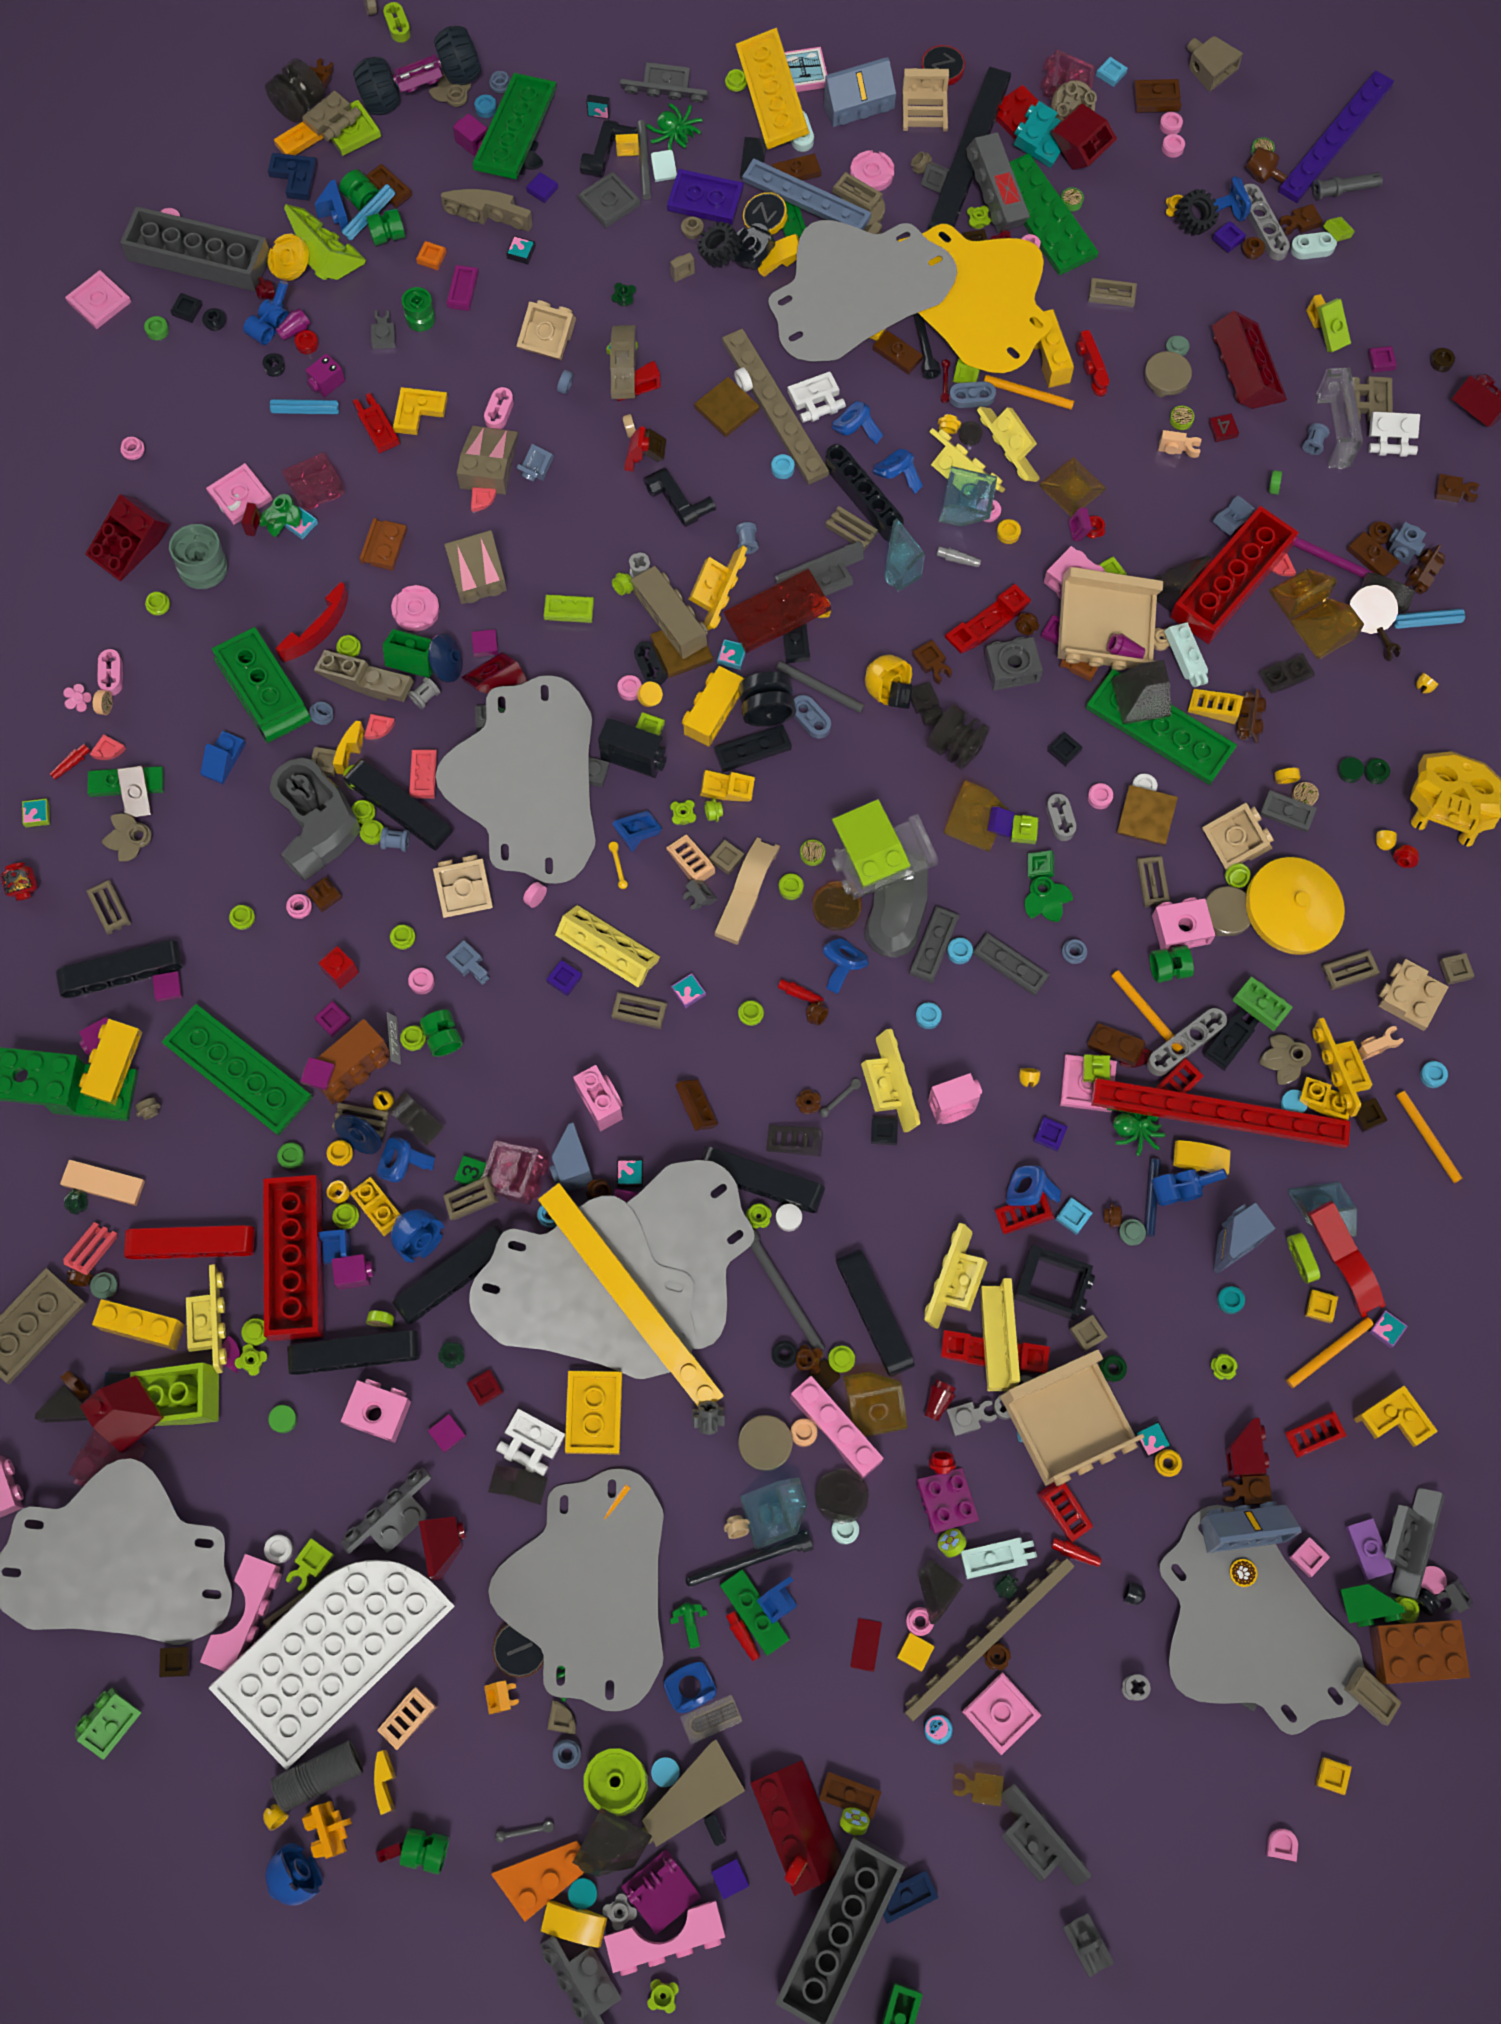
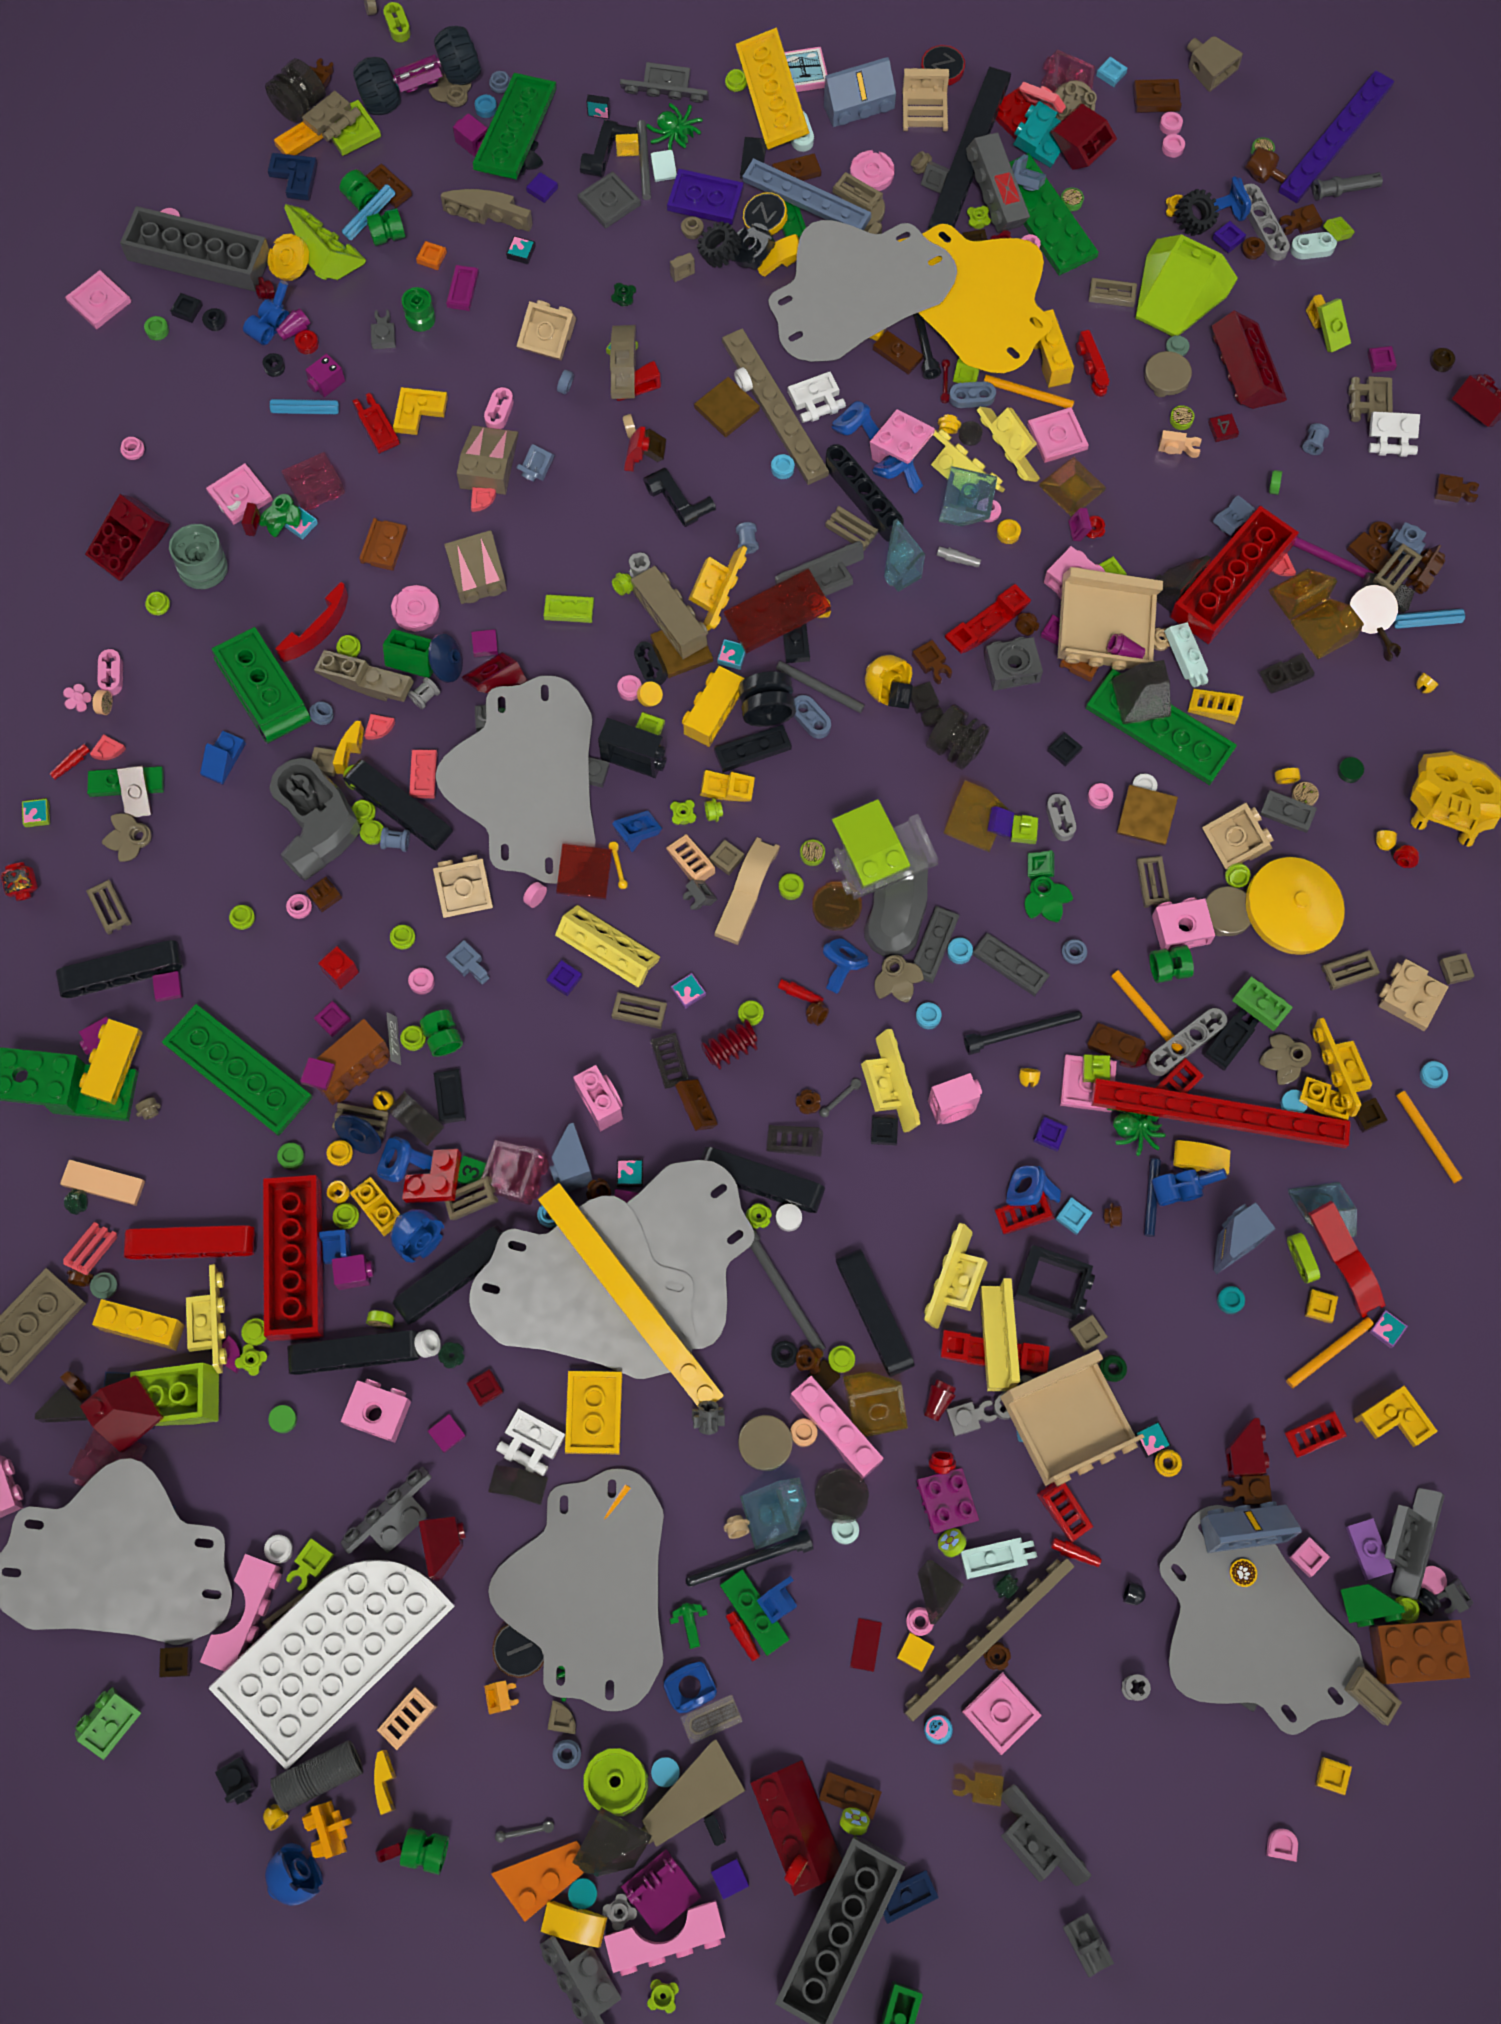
(236, 1781): none -> black bracket
(330, 204): blue slope -> none
(427, 1343): none -> white tile
(439, 1184): none -> red plate
(449, 1096): none -> black tile
(584, 871): none -> clear red plate
(671, 1038): none -> clear smoke slope
(730, 1045): none -> dark red piece
(899, 982): none -> dark tan plate
(900, 437): none -> bright pink bracket
(974, 1043): none -> black piece
(1028, 178): none -> sand blue bracket
(1034, 94): none -> coral plate
(1058, 435): none -> bright pink tile
(1132, 1232): sand green plate -> none
(1182, 284): none -> lime wedge
(1231, 1366): lime plate -> none
(1252, 725): reddish brown hinge -> none
(1339, 391): clear panel -> none
(1373, 1046): light nougat plate -> none
(1377, 771): dark green tile -> none
(1386, 583): none -> dark tan tile

